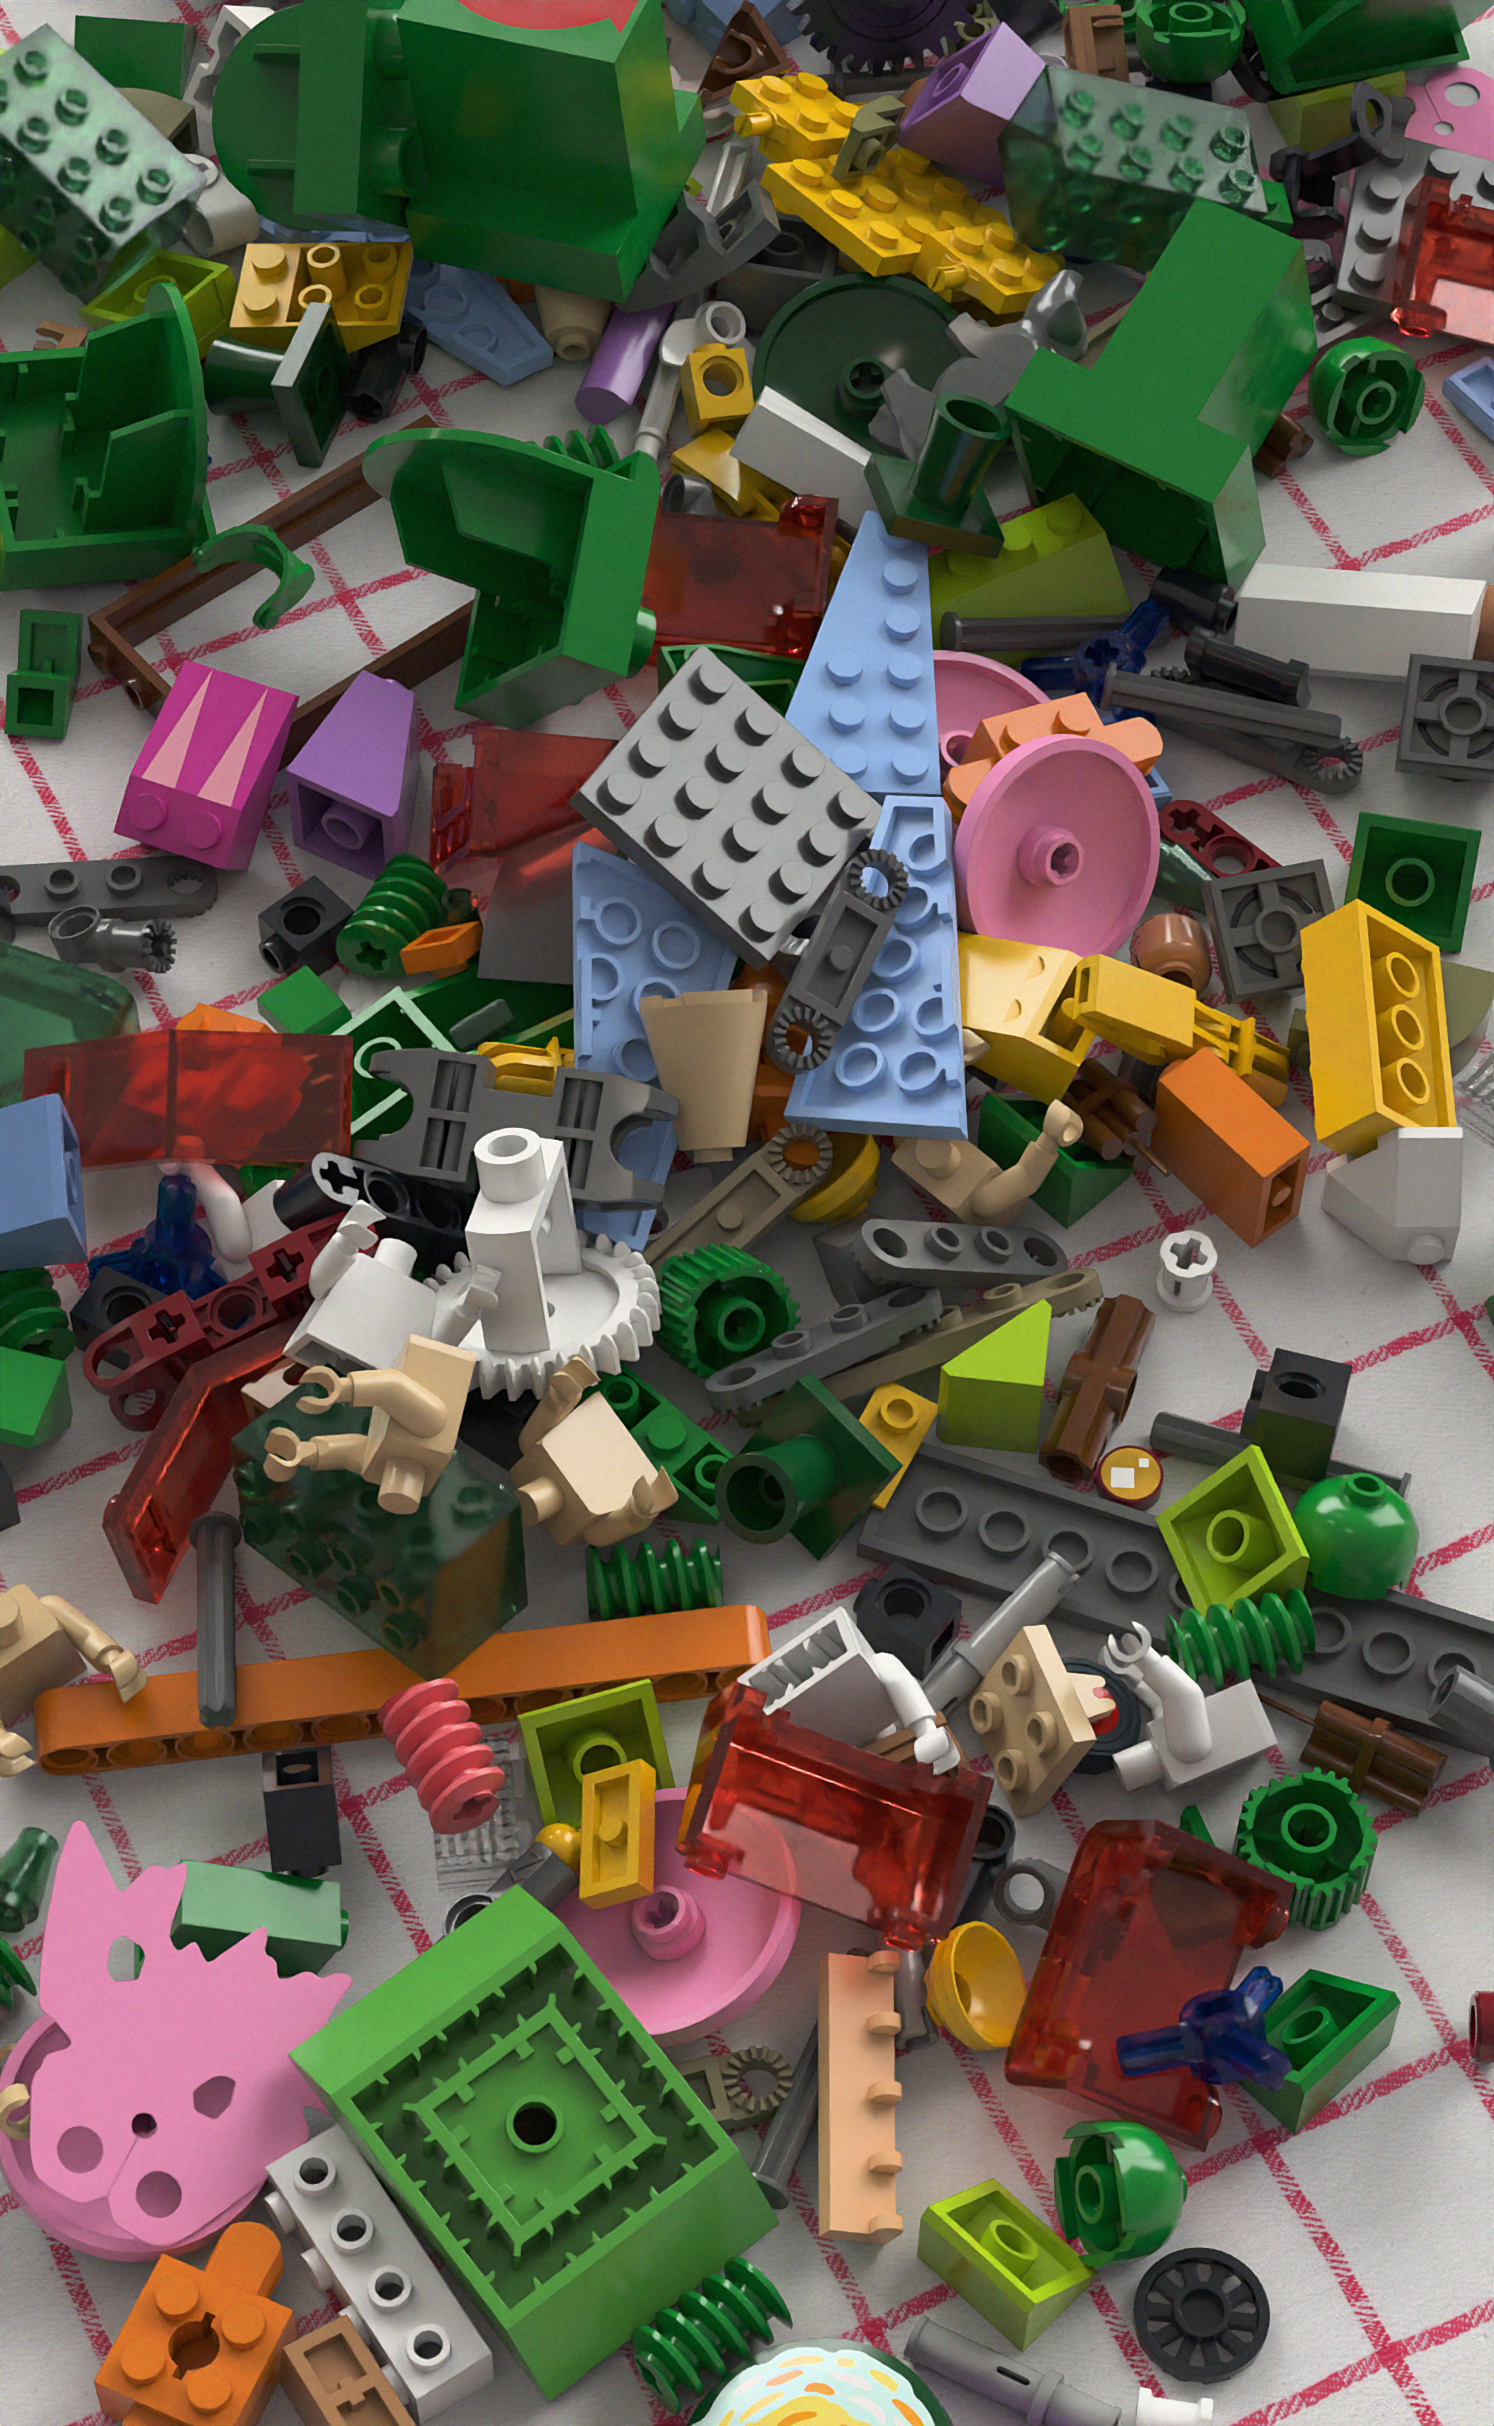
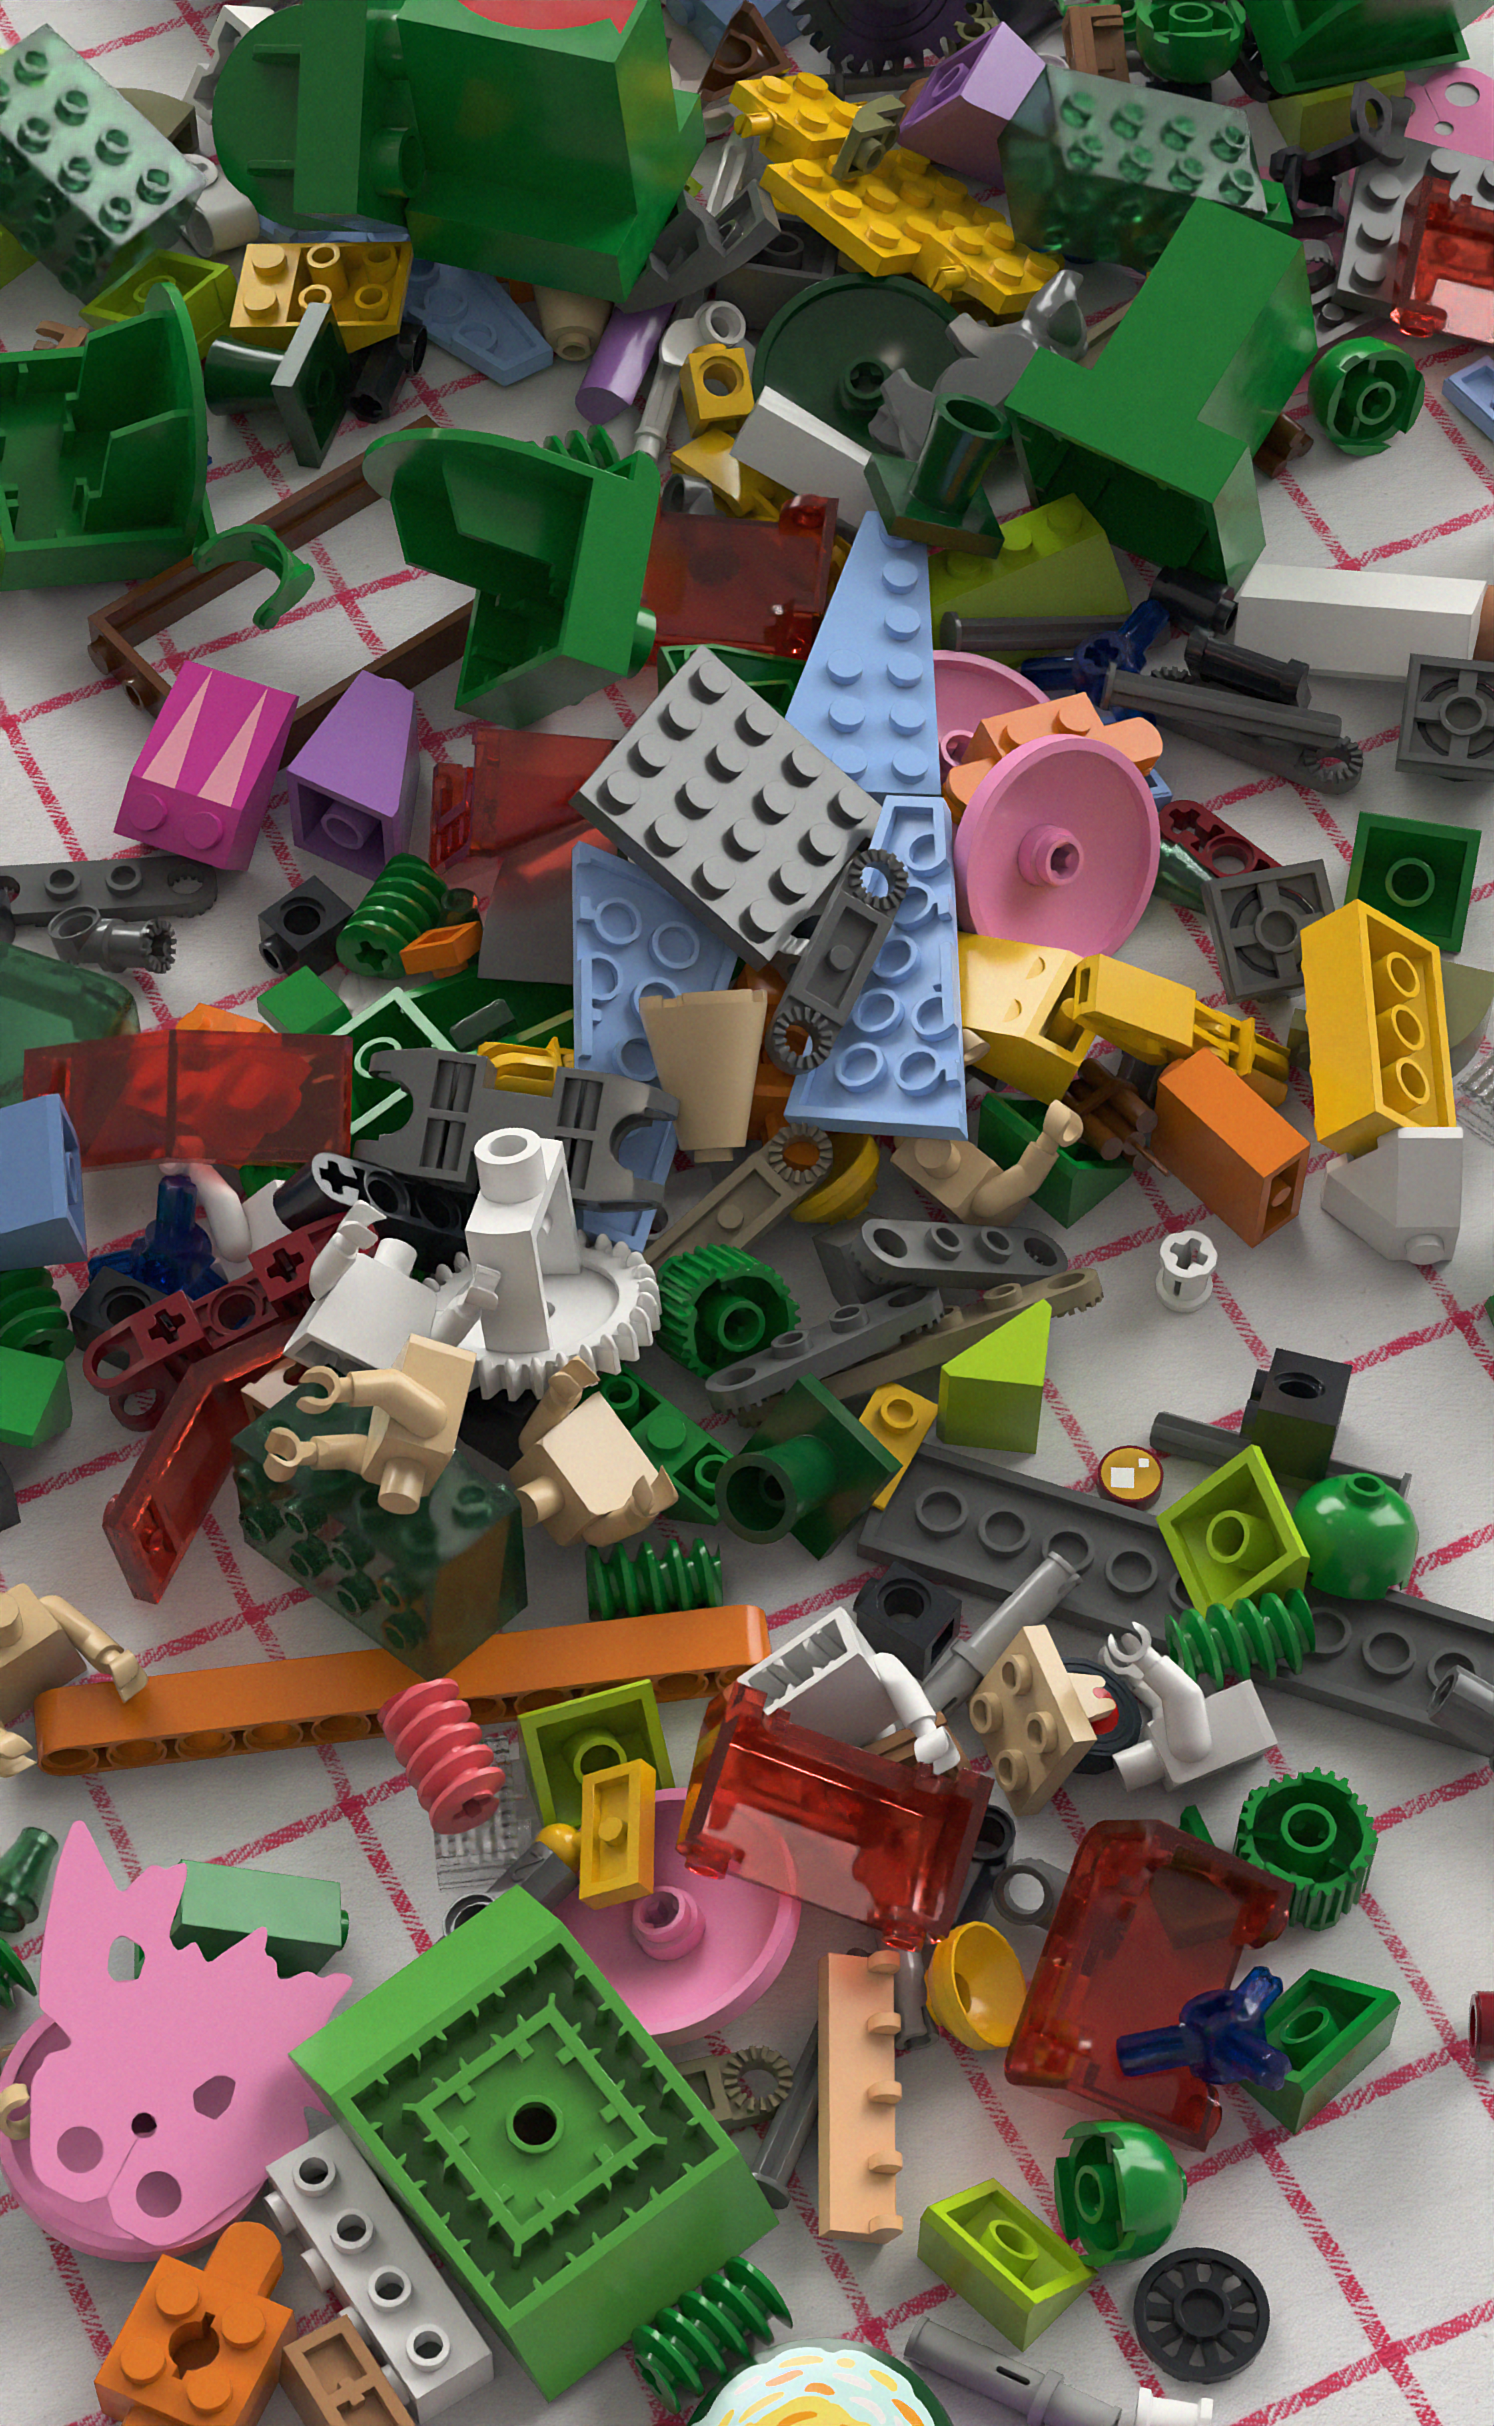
(46, 675): green slope -> none
(137, 52): green slope -> none
(215, 1537): dark grey axle -> none
(301, 1811): black brick -> none
(1097, 1389): reddish brown piece -> none
(1173, 949): nougat head -> none
(1369, 1755): reddish brown piece -> none

